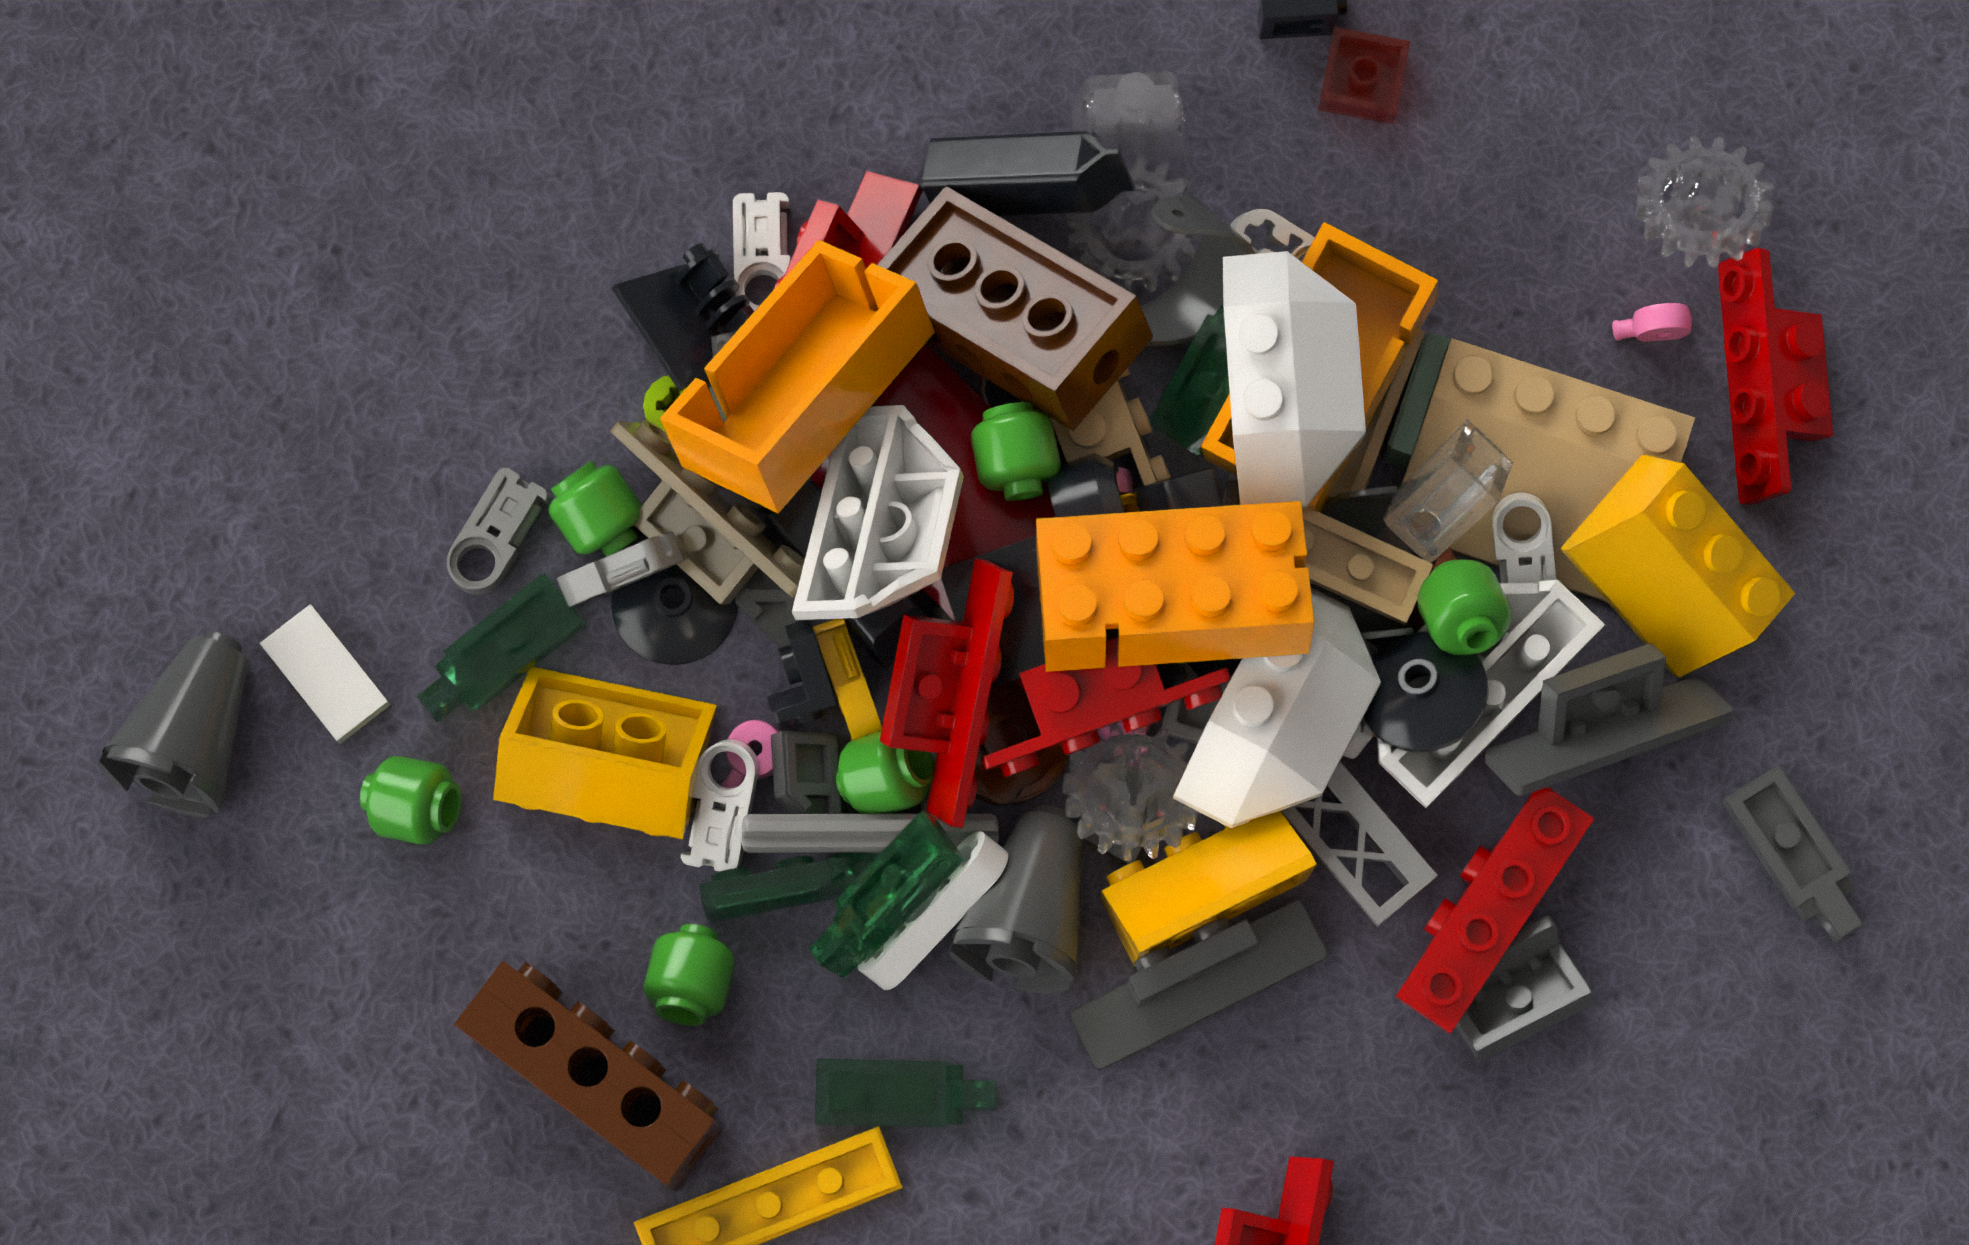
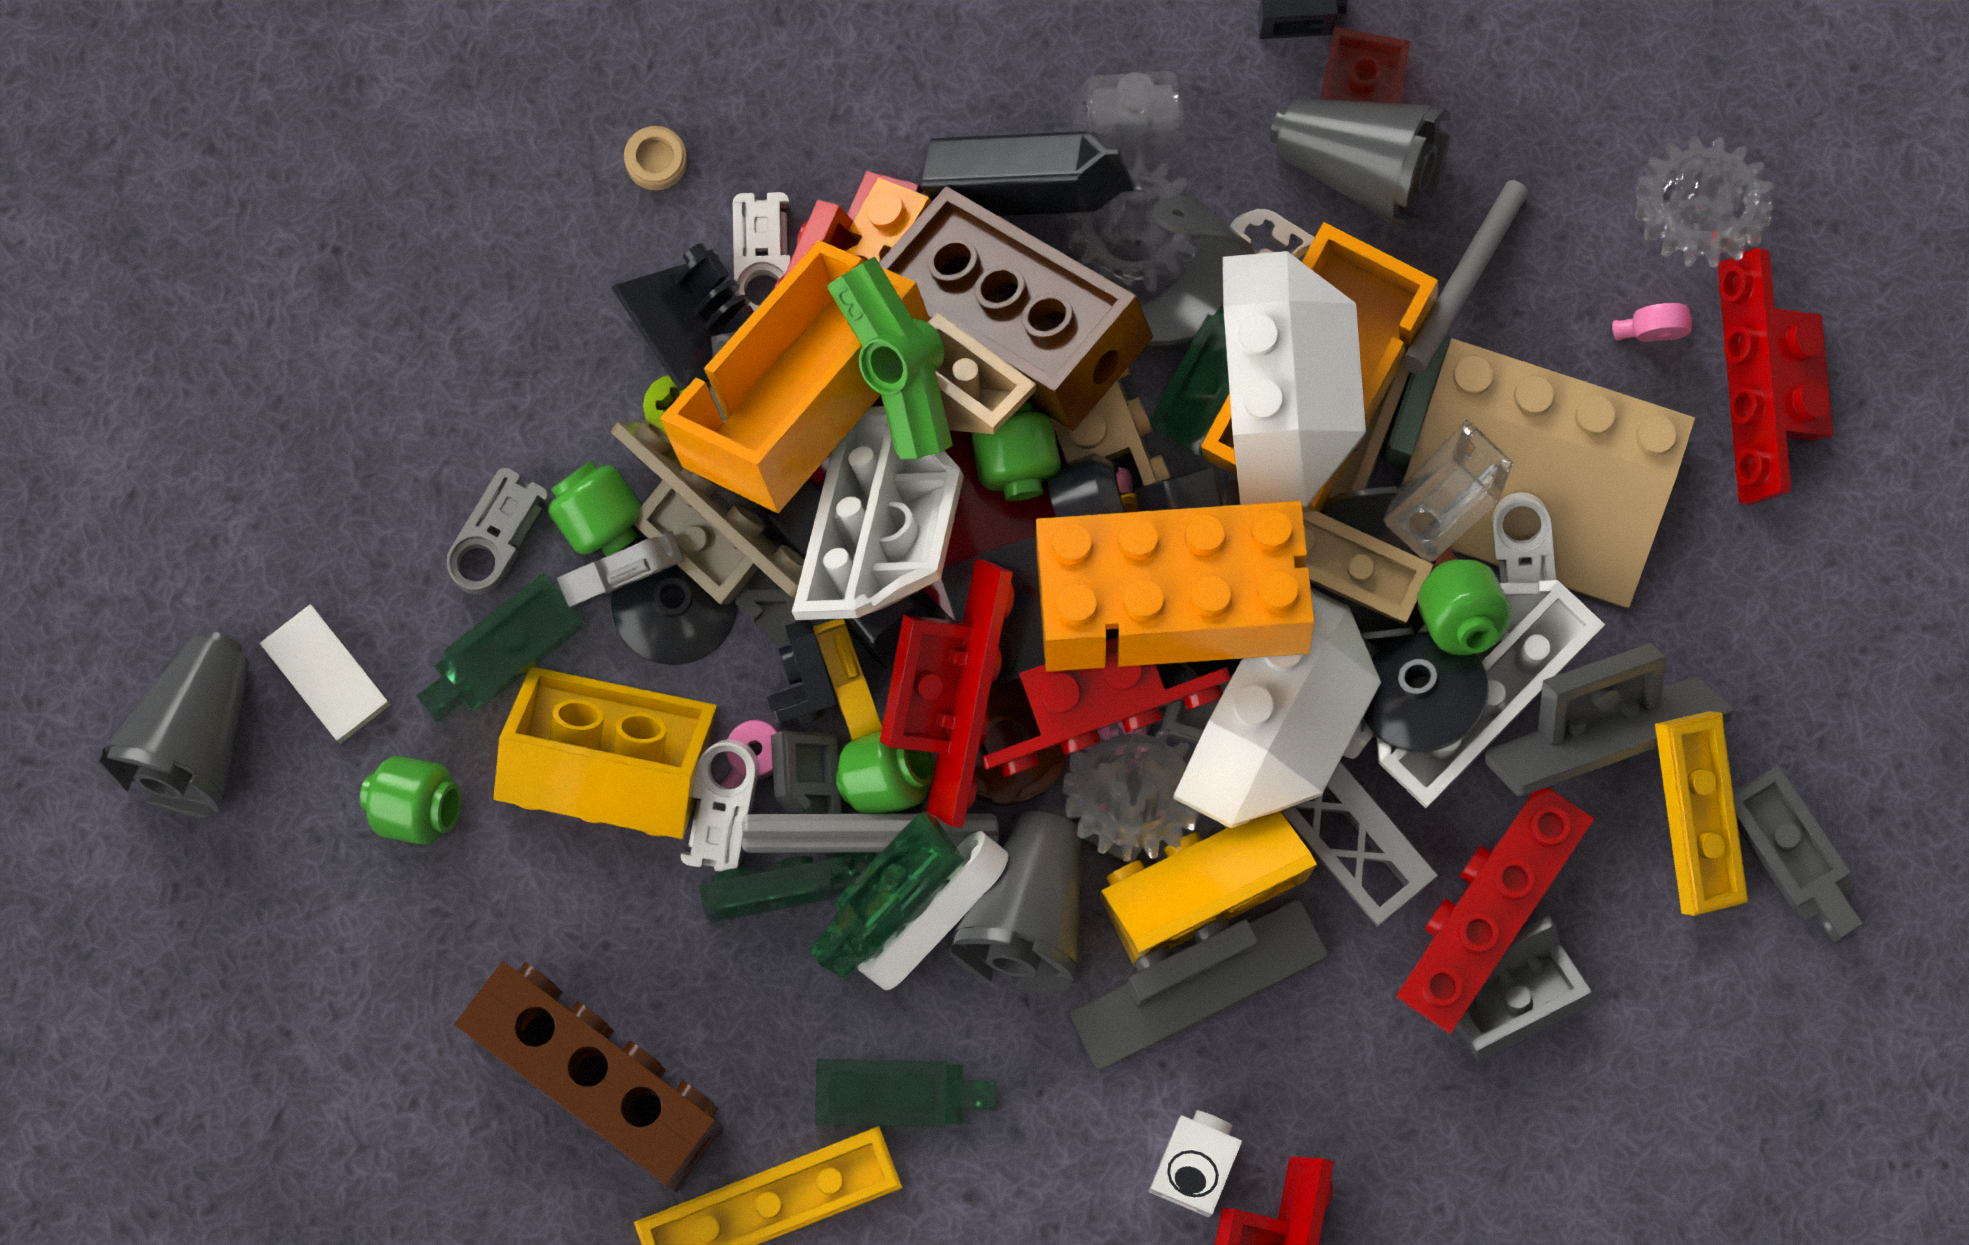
(655, 158): none -> tan tile
(689, 975): bright green head -> none
(885, 219): none -> light orange plate
(896, 359): none -> bright green piece
(975, 383): none -> tan slope
(1196, 1163): none -> white brick
(1366, 151): none -> dark grey cone
(1464, 277): none -> light grey bar
(1677, 566): yellow slope -> none
(1701, 813): none -> yellow tile

